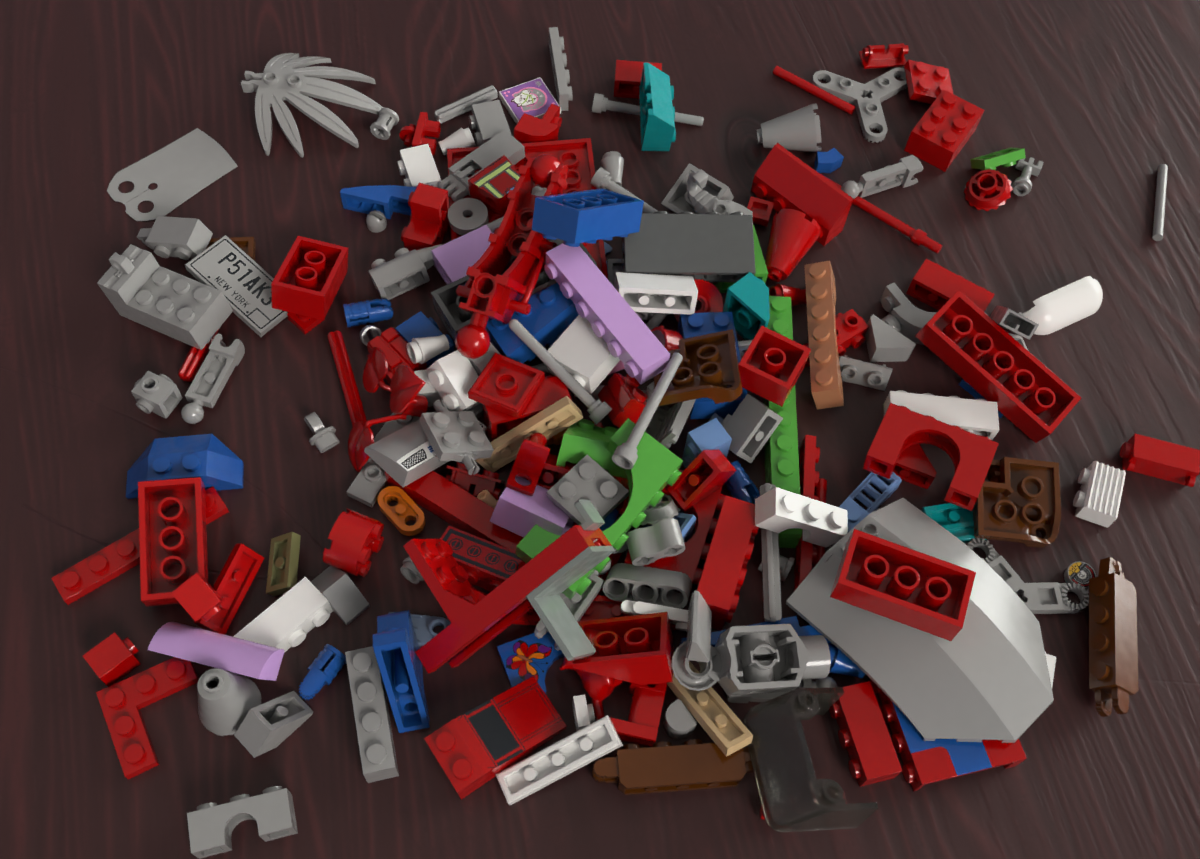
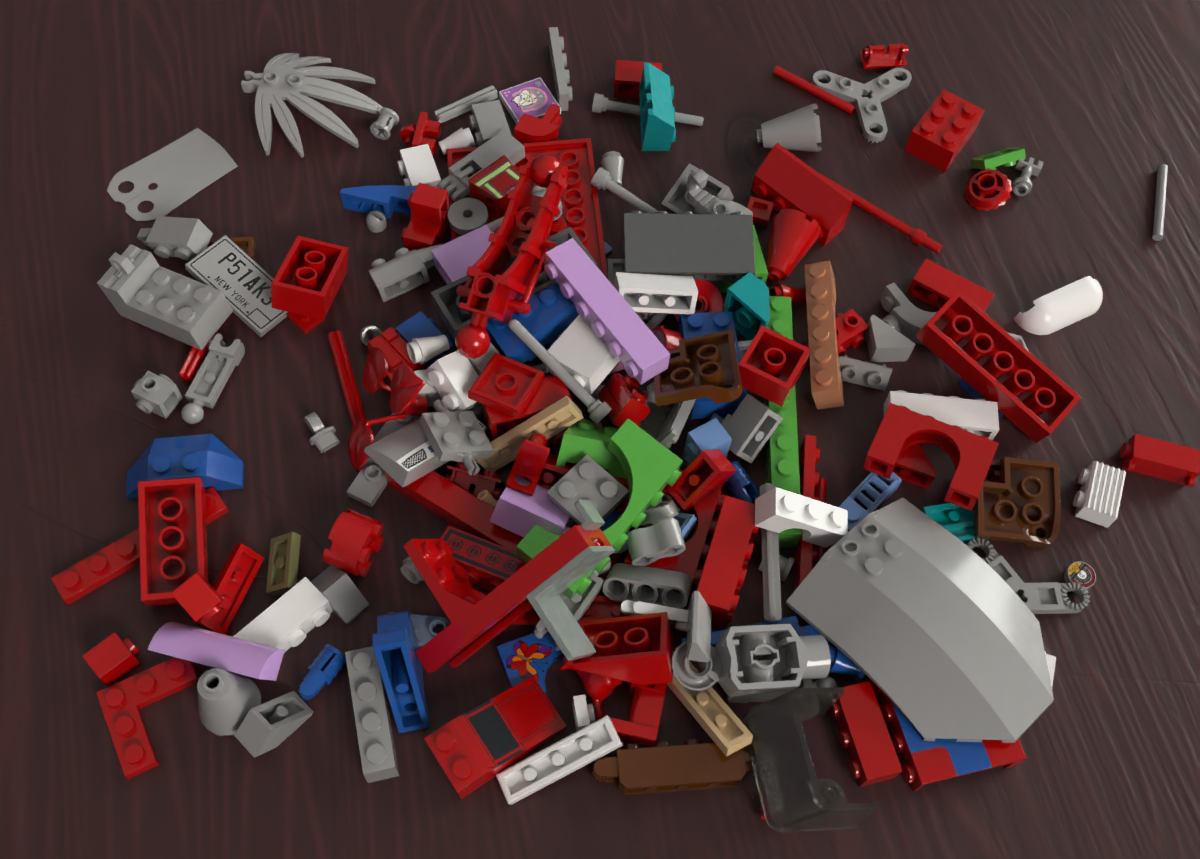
(213, 824): light grey arch -> none
(367, 312): blue hinge -> none
(402, 512): orange plate -> none
(586, 216): blue brick -> none
(626, 454): light grey piece -> none
(678, 721): light grey brick -> none
(828, 161): blue piece -> none
(885, 178): light grey plate -> none
(903, 585): red brick -> none
(926, 81): red plate -> none
(1014, 322): light grey hinge -> none
(1112, 638): reddish brown hinge -> none

